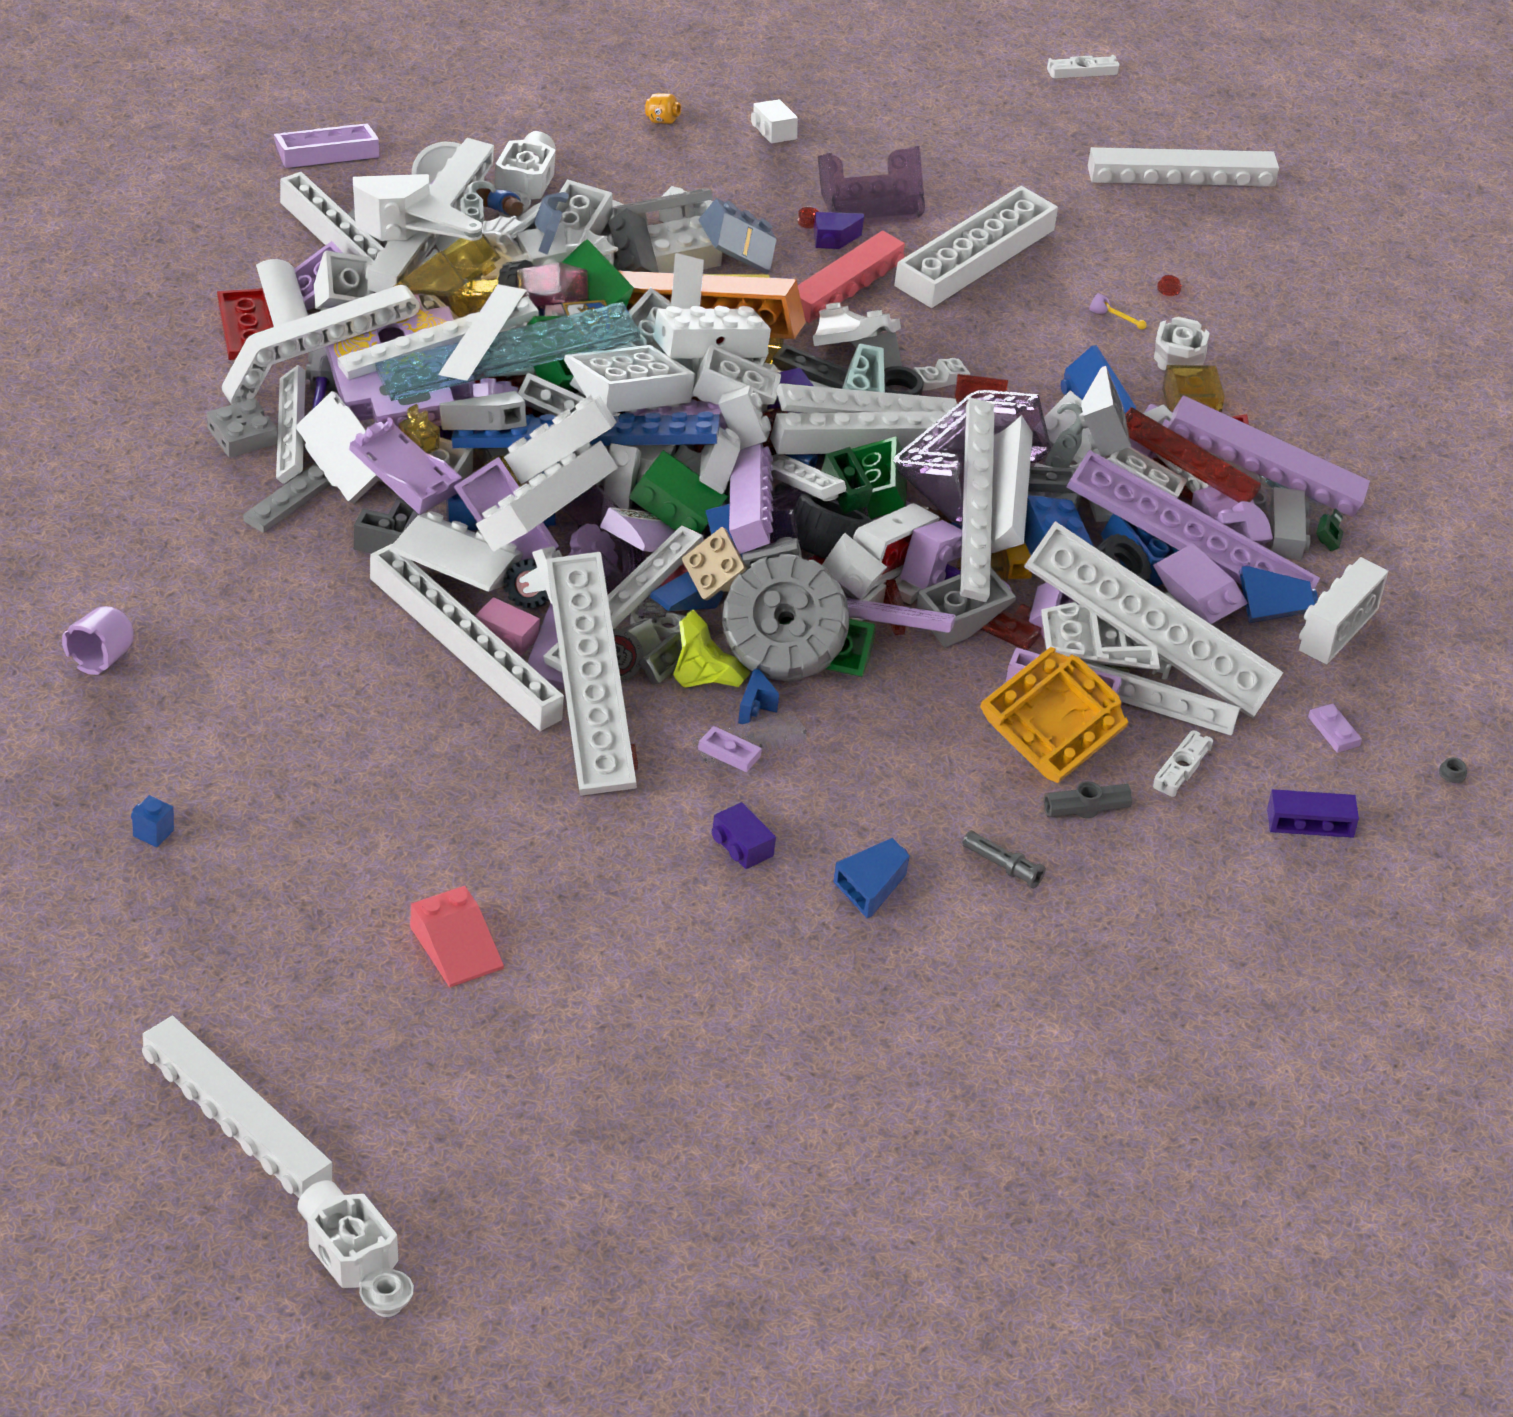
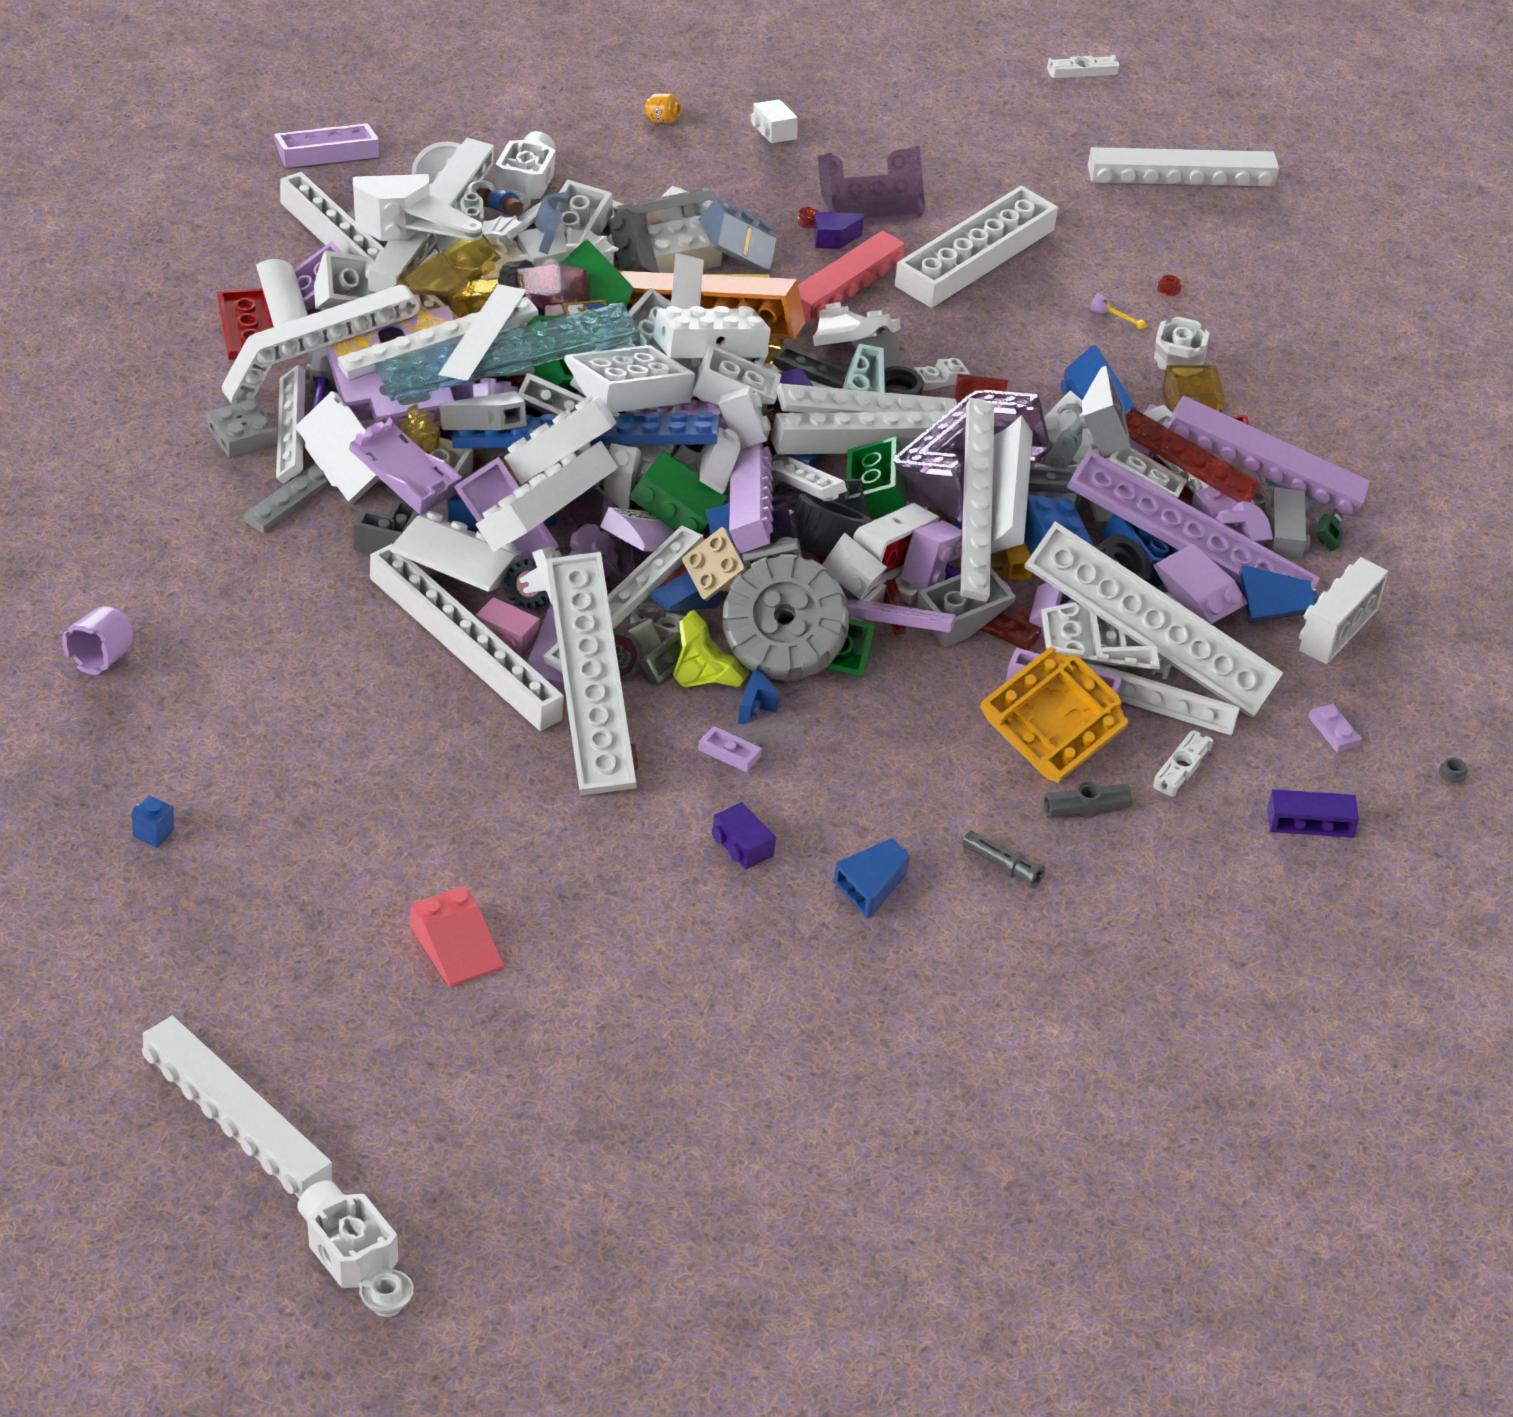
(846, 467): dark green brick -> none

